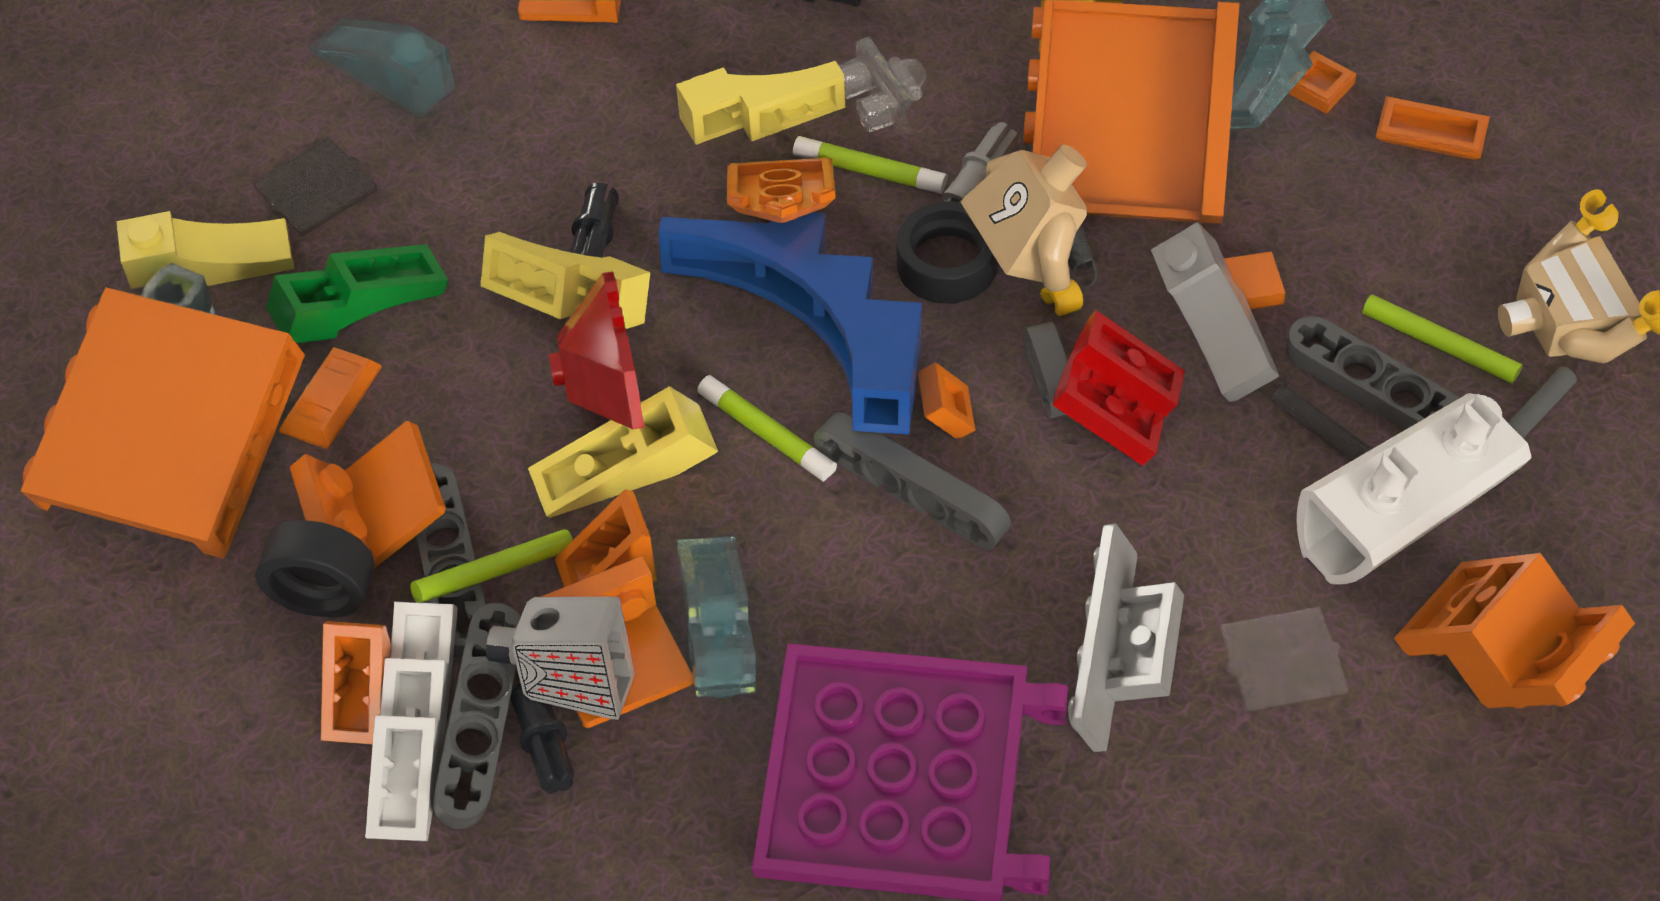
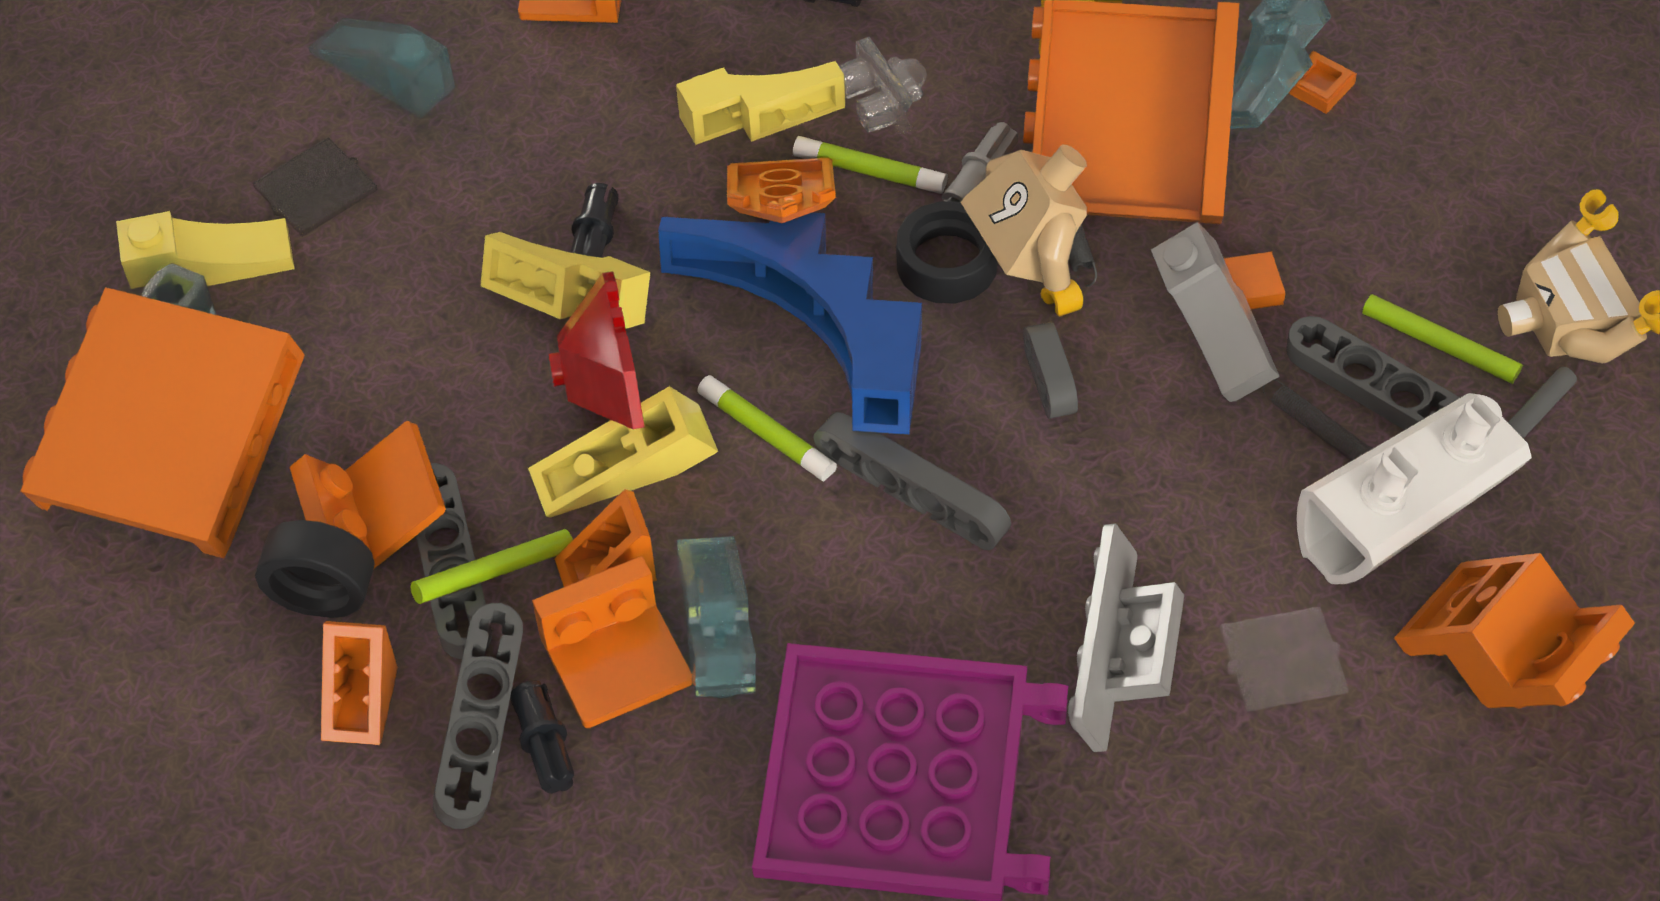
(330, 398): orange tile -> none
(351, 288): green slope -> none
(411, 721): white slope -> none
(569, 653): light grey torso -> none
(946, 401): orange tile -> none
(1119, 388): red slope -> none
(1432, 128): orange tile -> none

